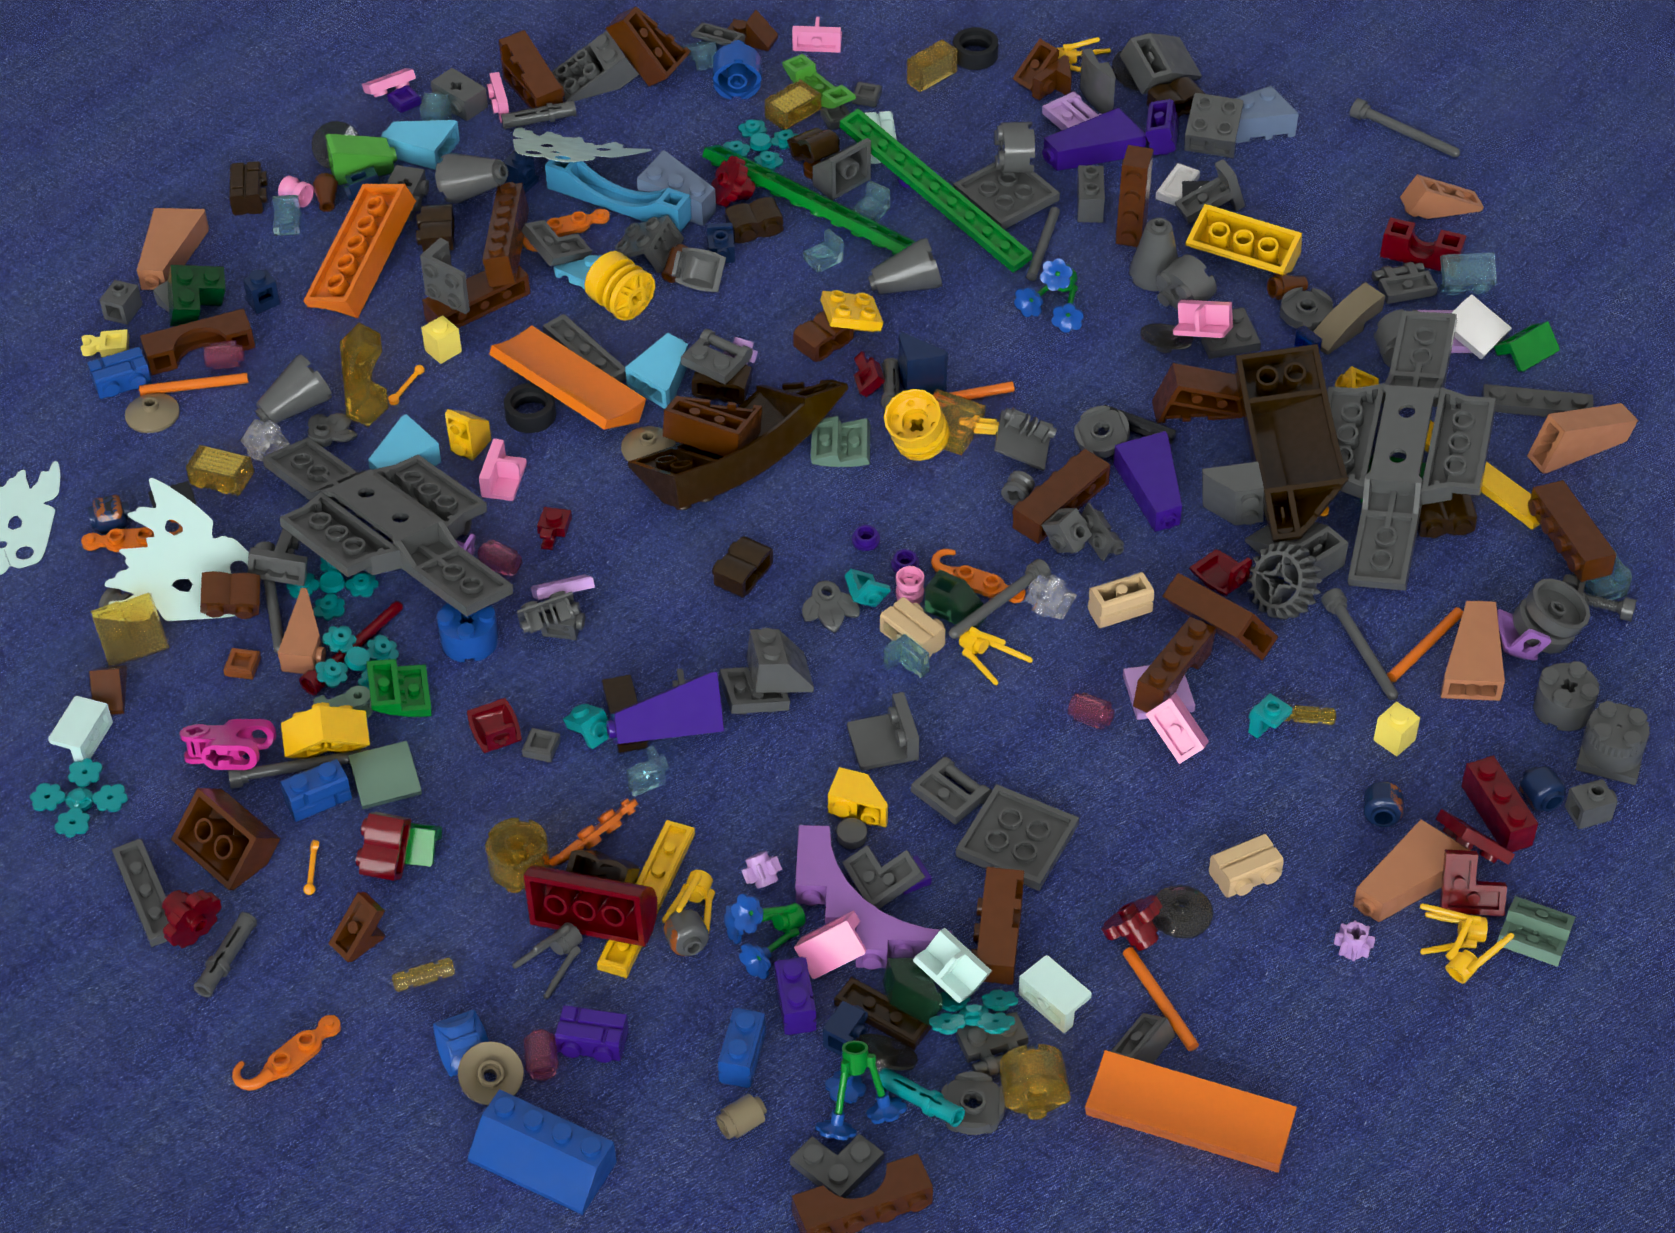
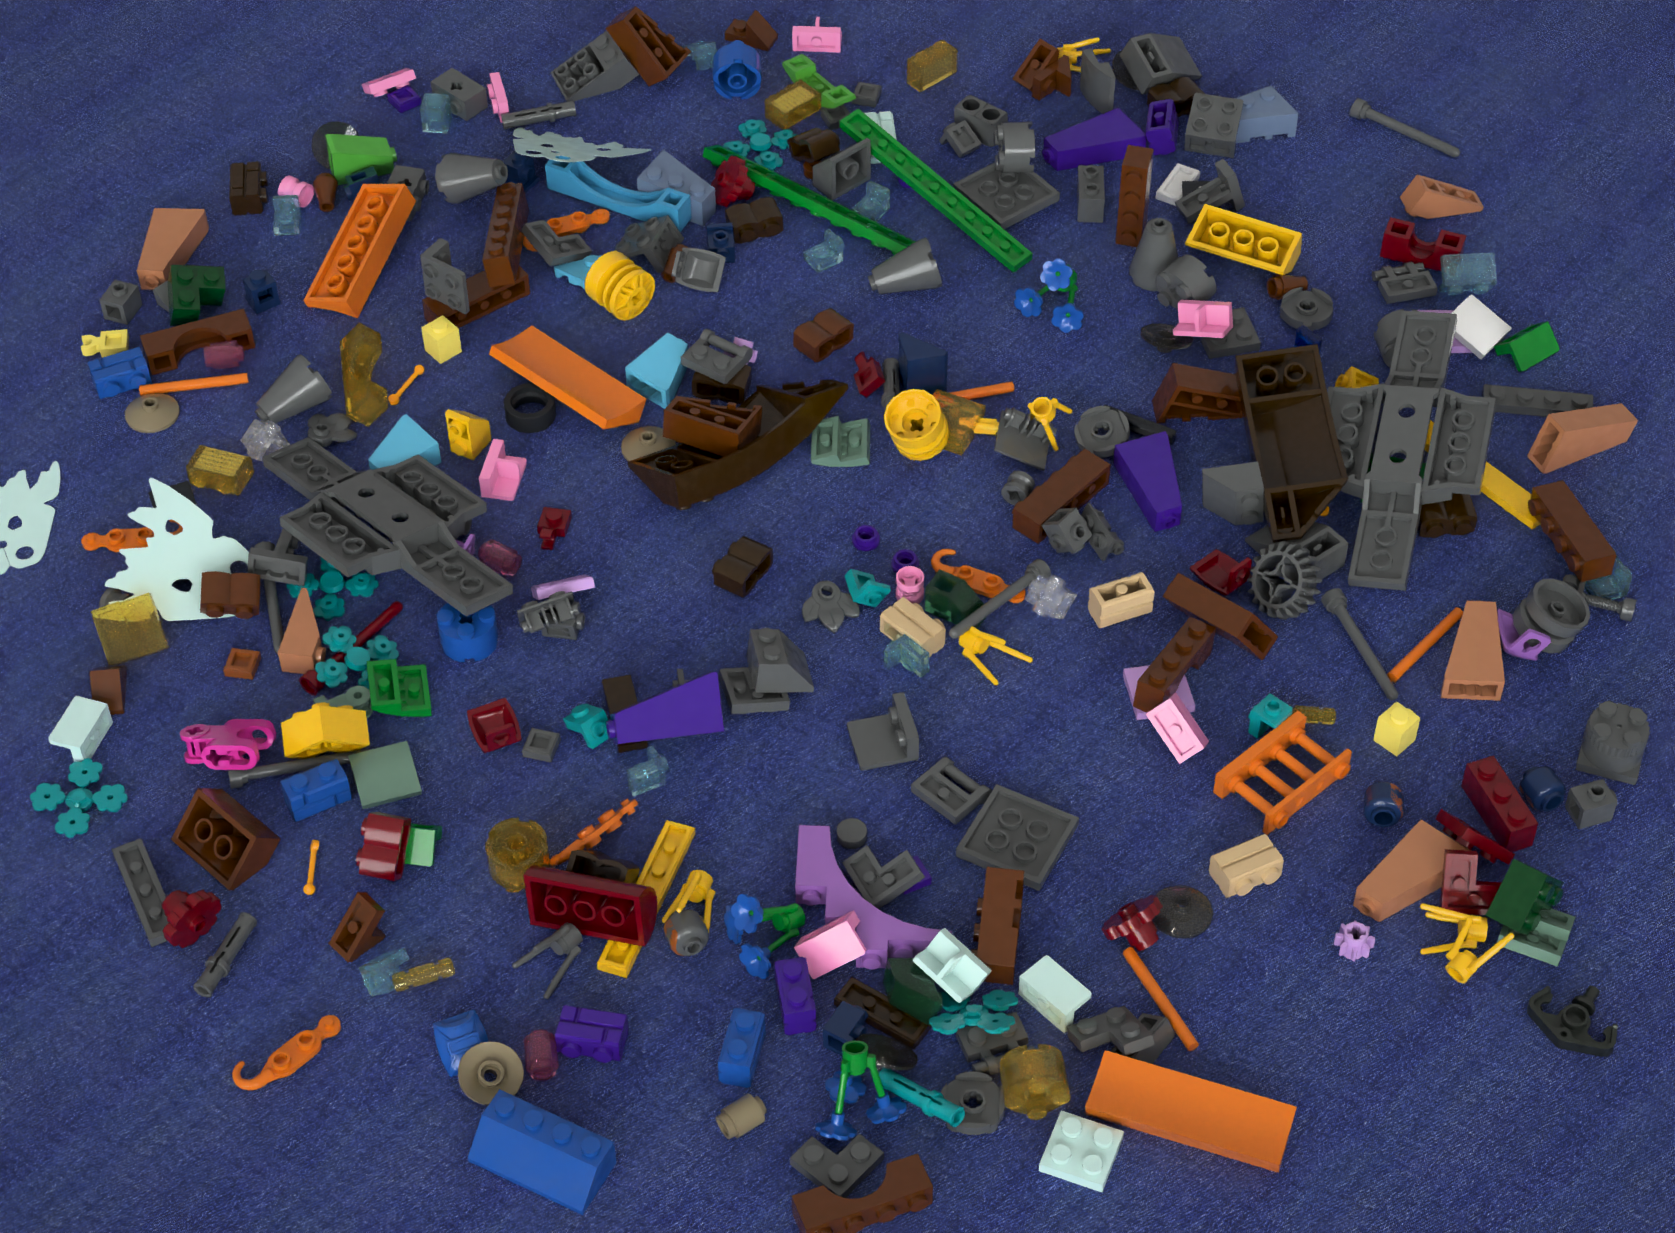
(108, 513): dark blue head -> none
(378, 971): none -> clear light blue bracket
(422, 141): medium azure slope -> none
(435, 223): dark brown brick -> none
(528, 72): reddish brown wedge -> none
(574, 338): dark grey plate -> none
(717, 34): dark grey slope -> none
(761, 869): lavender gear -> none
(851, 311): yellow plate -> none
(857, 797): yellow slope -> none
(960, 138): none -> dark grey bracket
(976, 37): black tyre -> none
(980, 117): none -> dark grey piece
(1043, 244): dark grey bar -> none
(1044, 412): none -> yellow plant
(1068, 111): lavender plate -> none
(1081, 1151): none -> light aqua plate
(1091, 710): clear pink brick -> none
(1114, 1026): none -> dark grey plate
(1273, 747): none -> orange fence
(1349, 317): dark tan slope -> none
(1523, 896): none -> dark green brick
(1566, 695): dark grey brick -> none
(1570, 1026): none -> pearl dark grey piece

